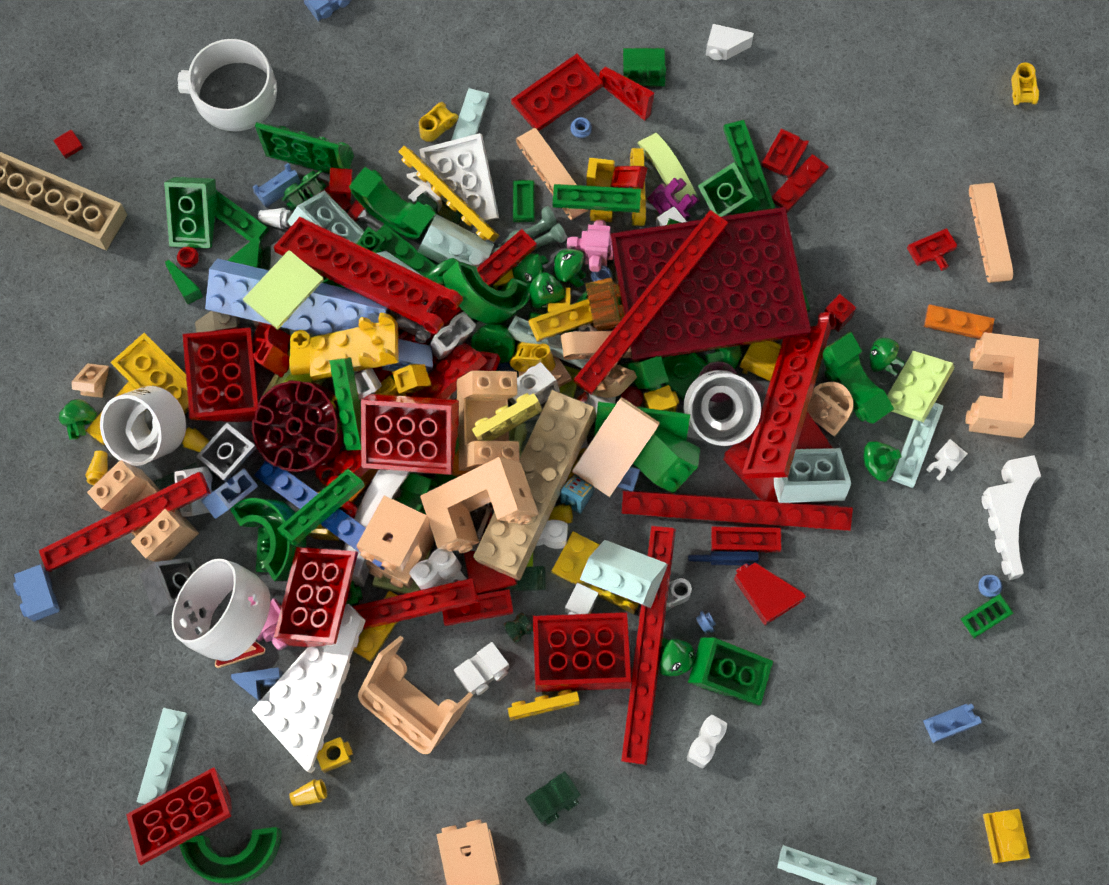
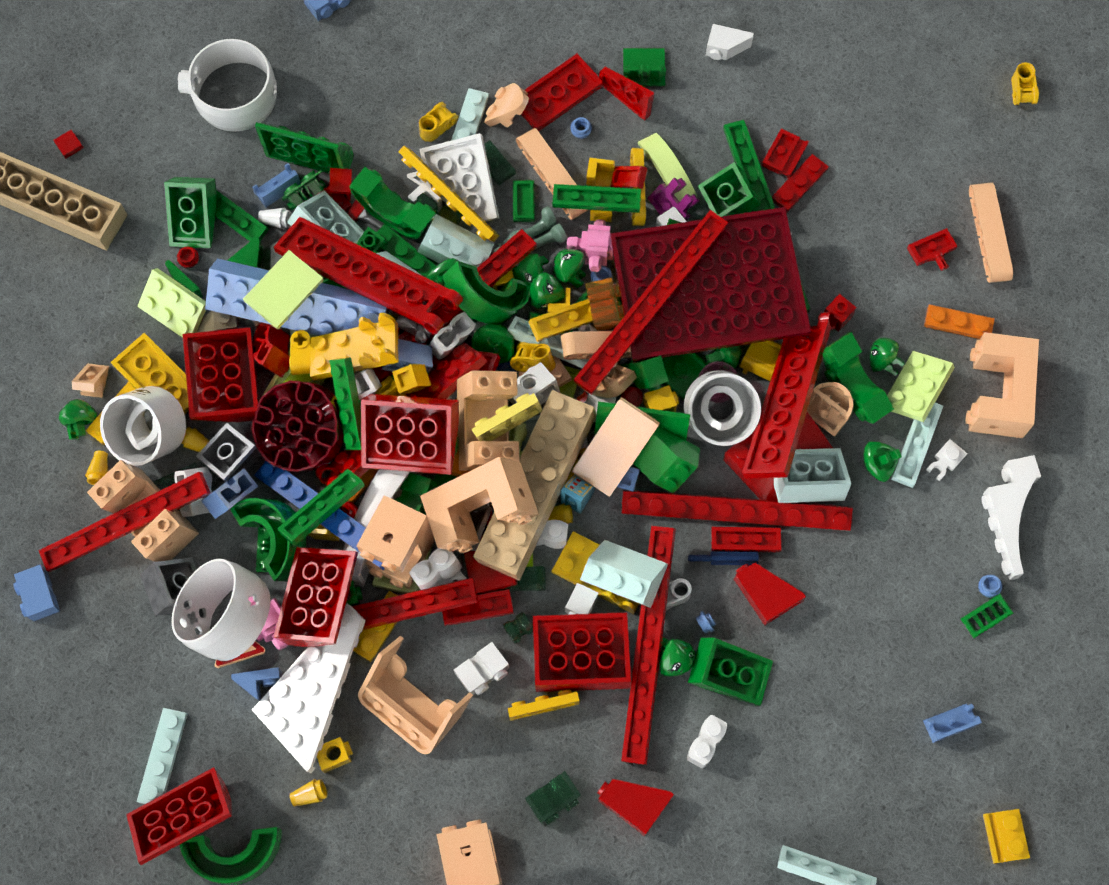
(172, 303): none -> yellowish green plate
(499, 167): none -> clear green plate
(508, 103): none -> light nougat slope
(634, 802): none -> red slope

